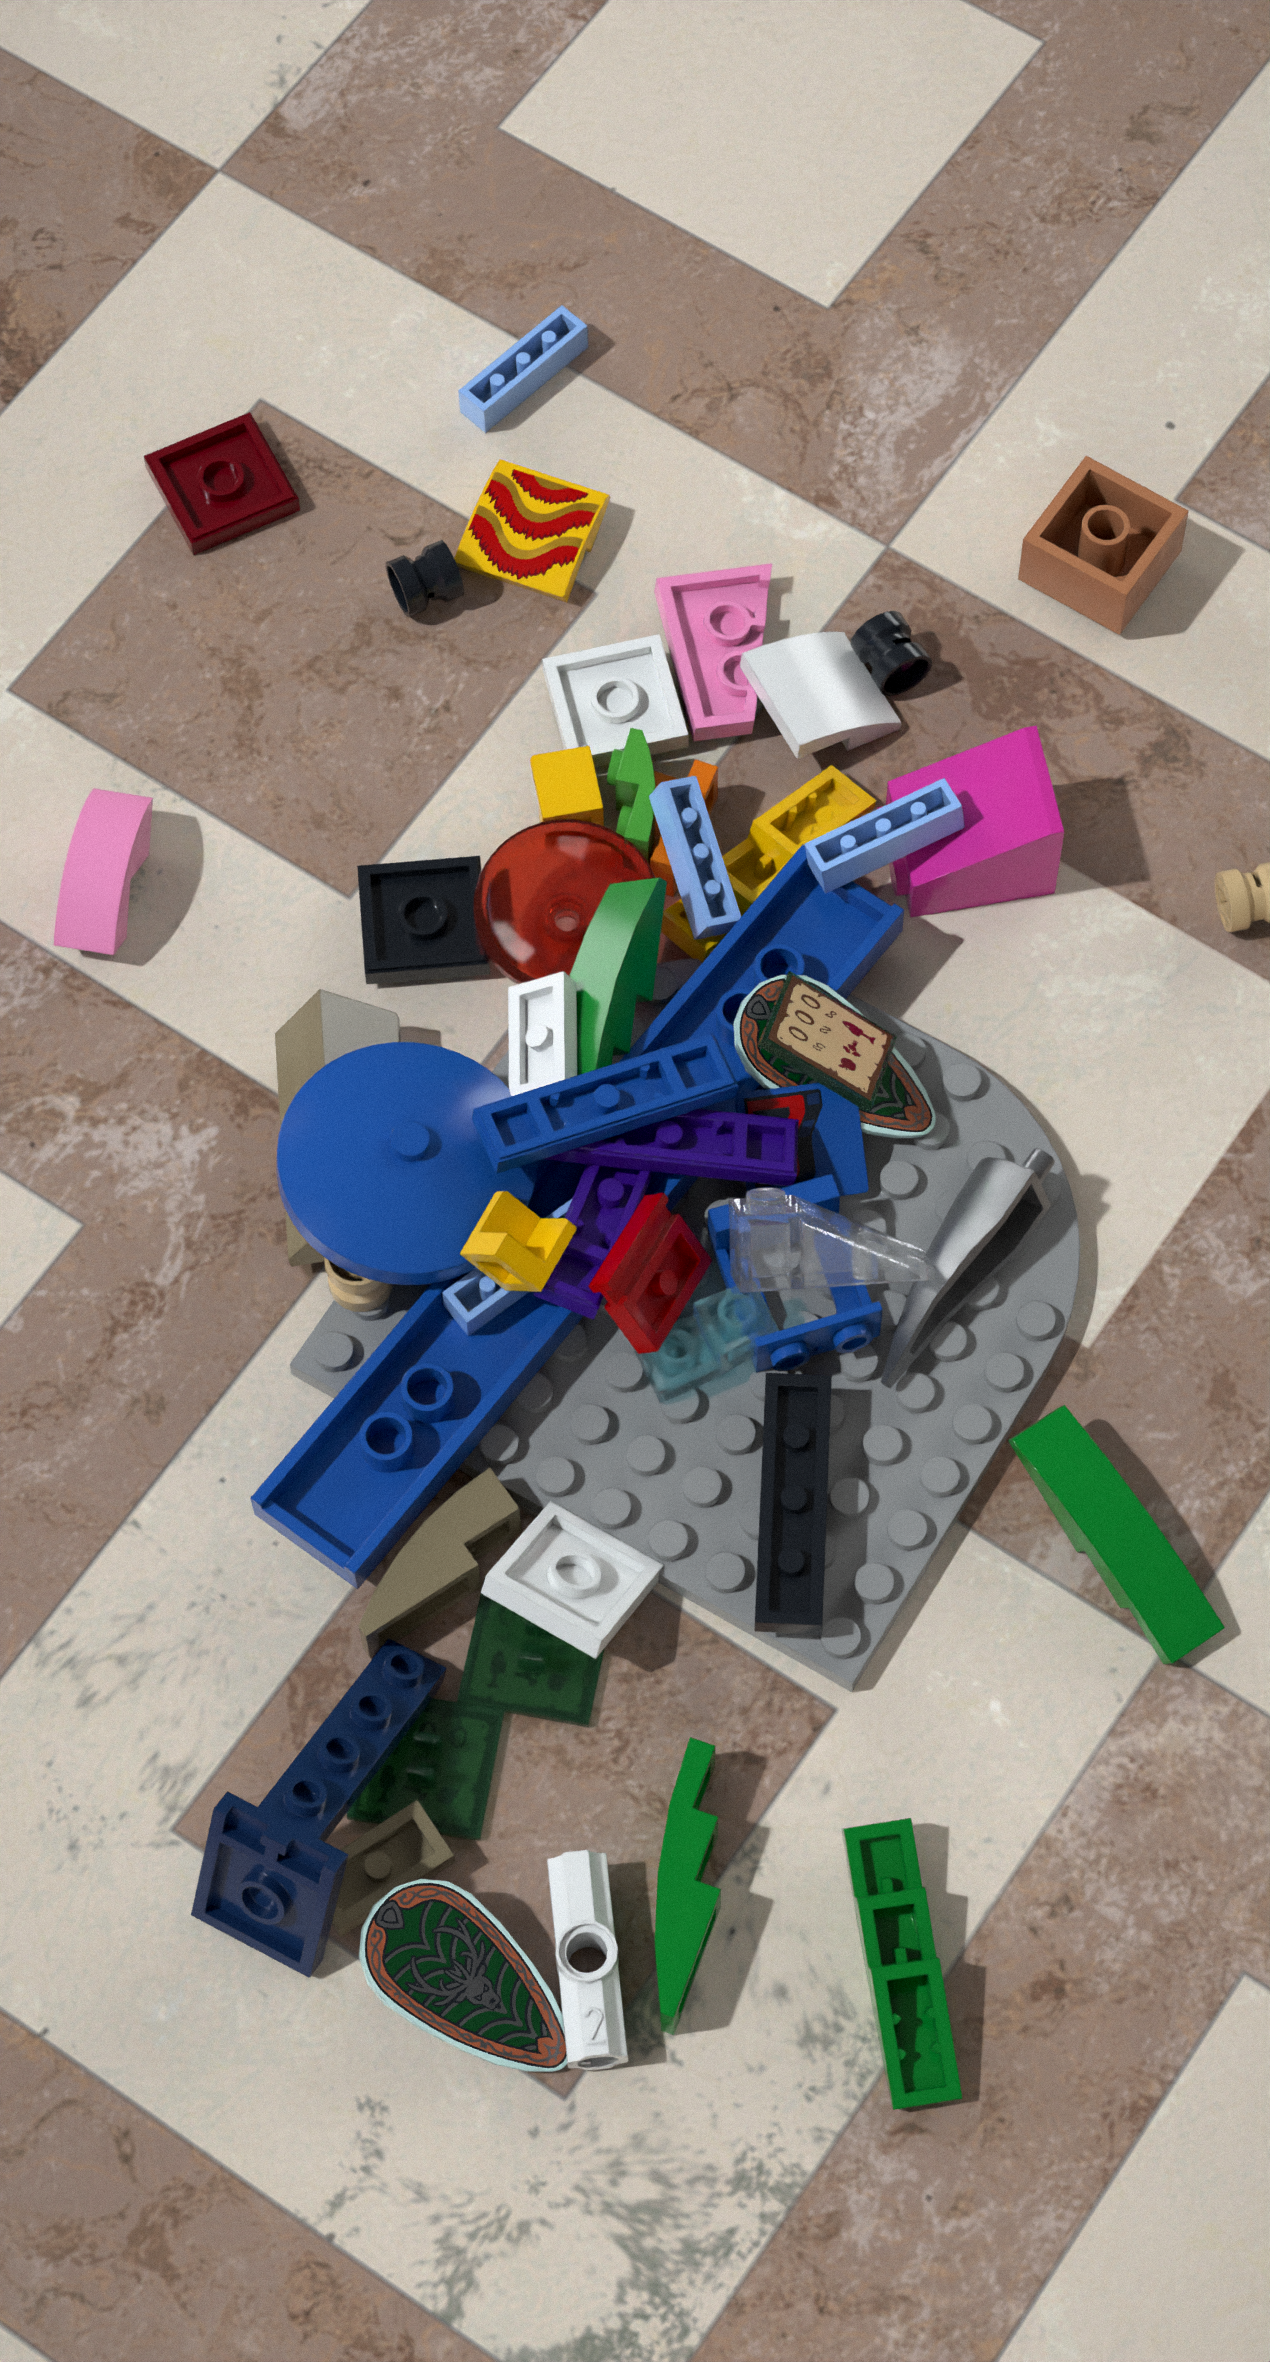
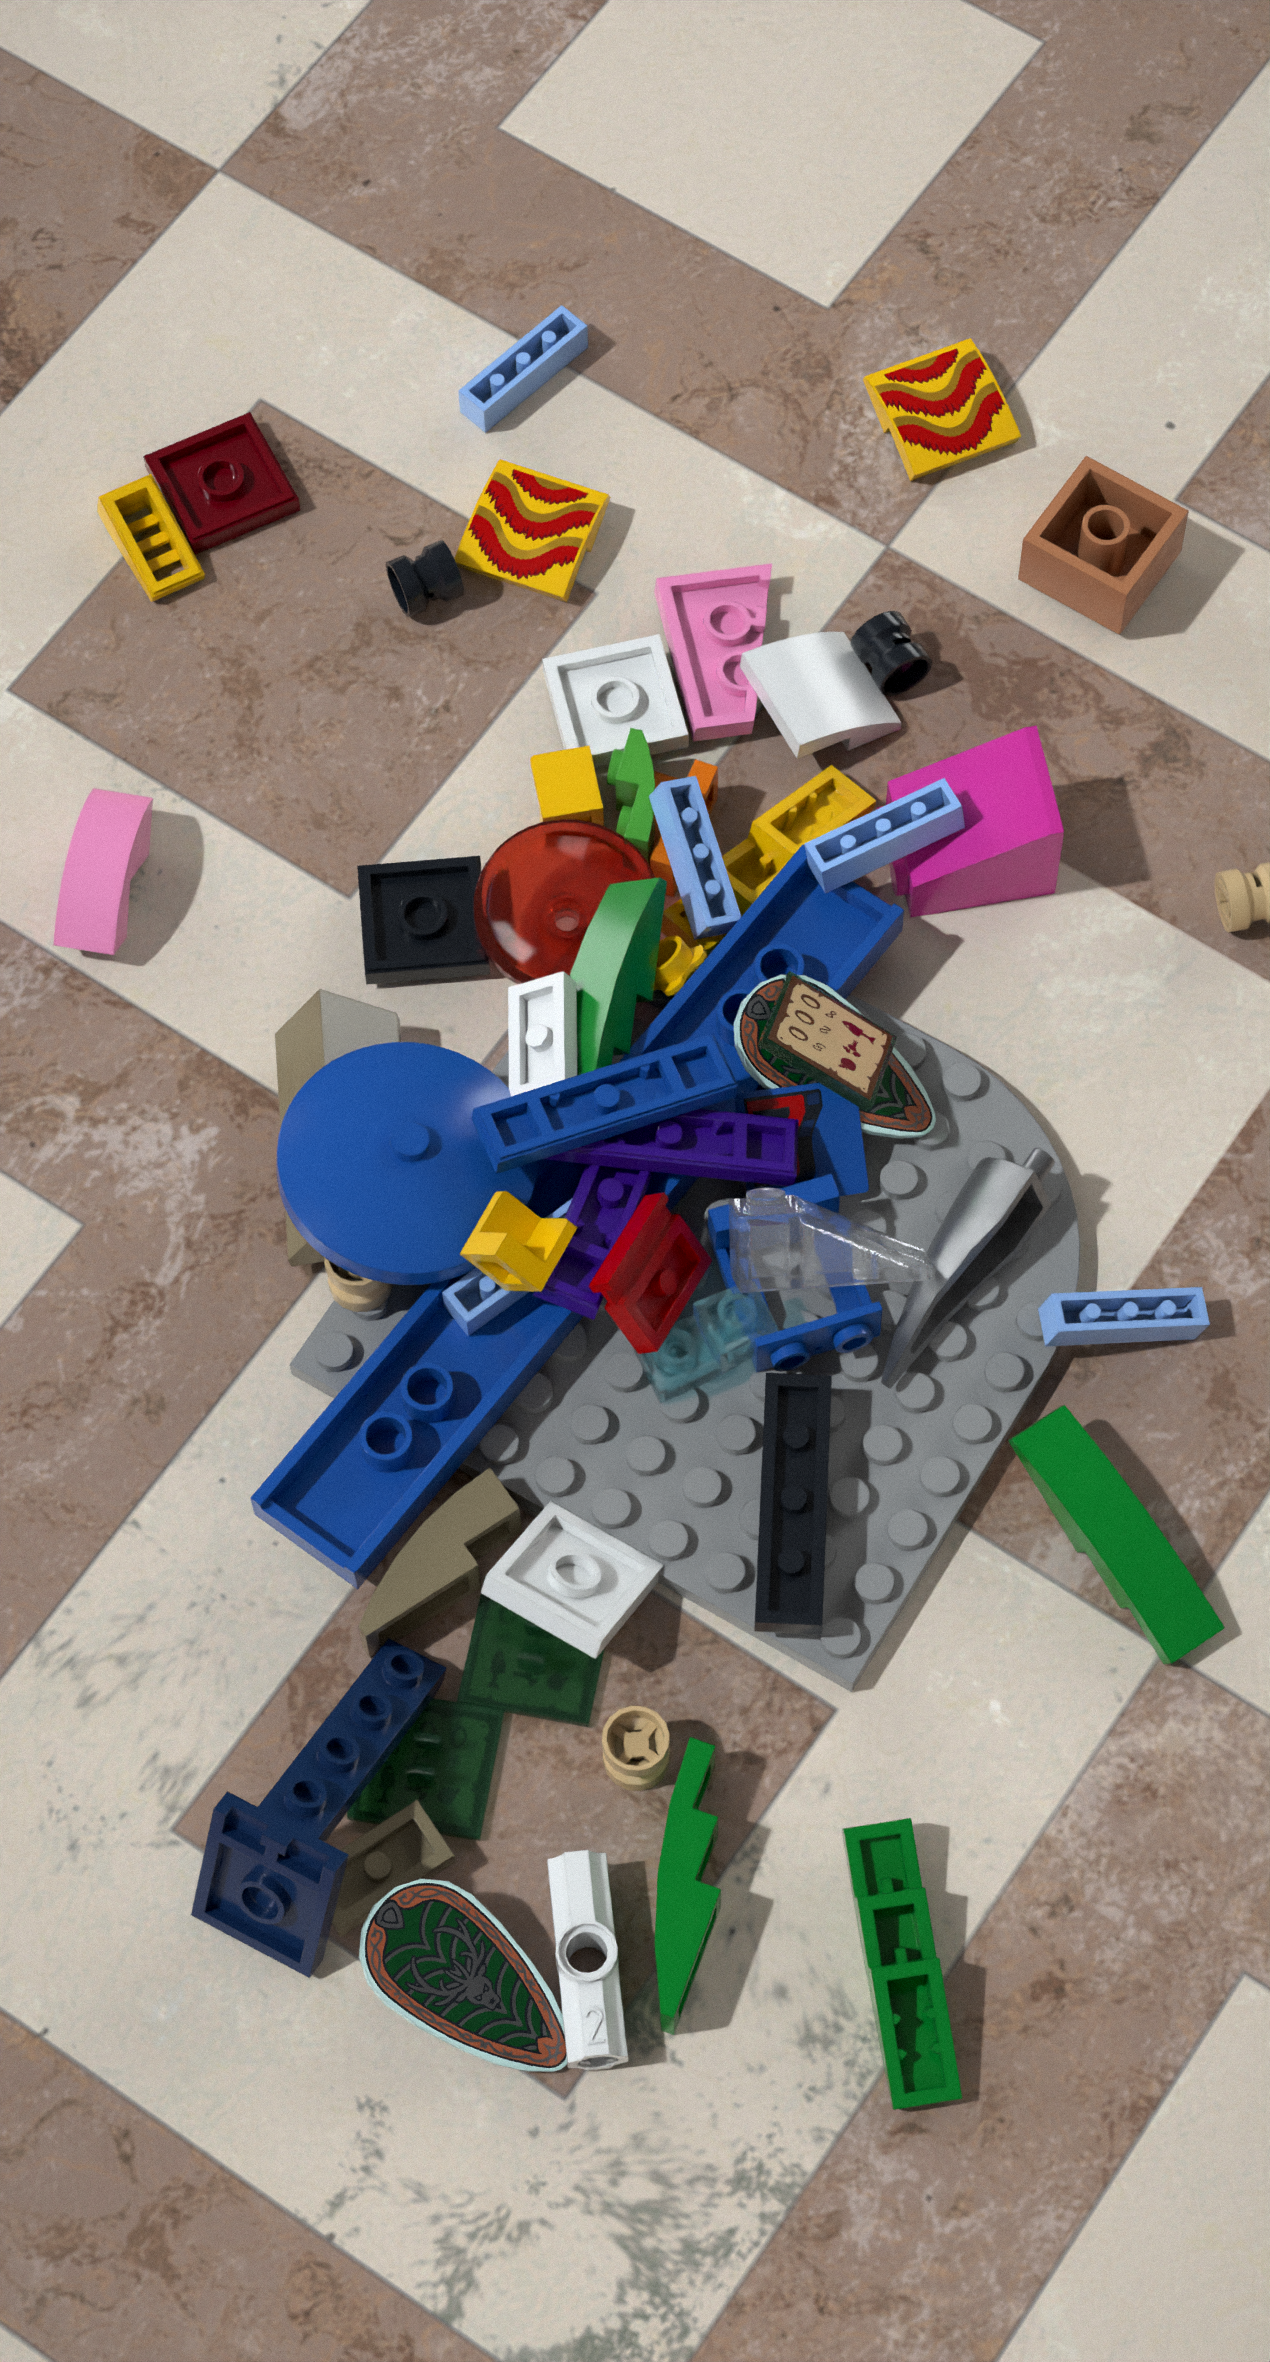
(132, 498): none -> yellow slope
(636, 1734): none -> tan wheel
(676, 964): none -> yellow plate
(942, 408): none -> slope
(1123, 1316): none -> light blue piece

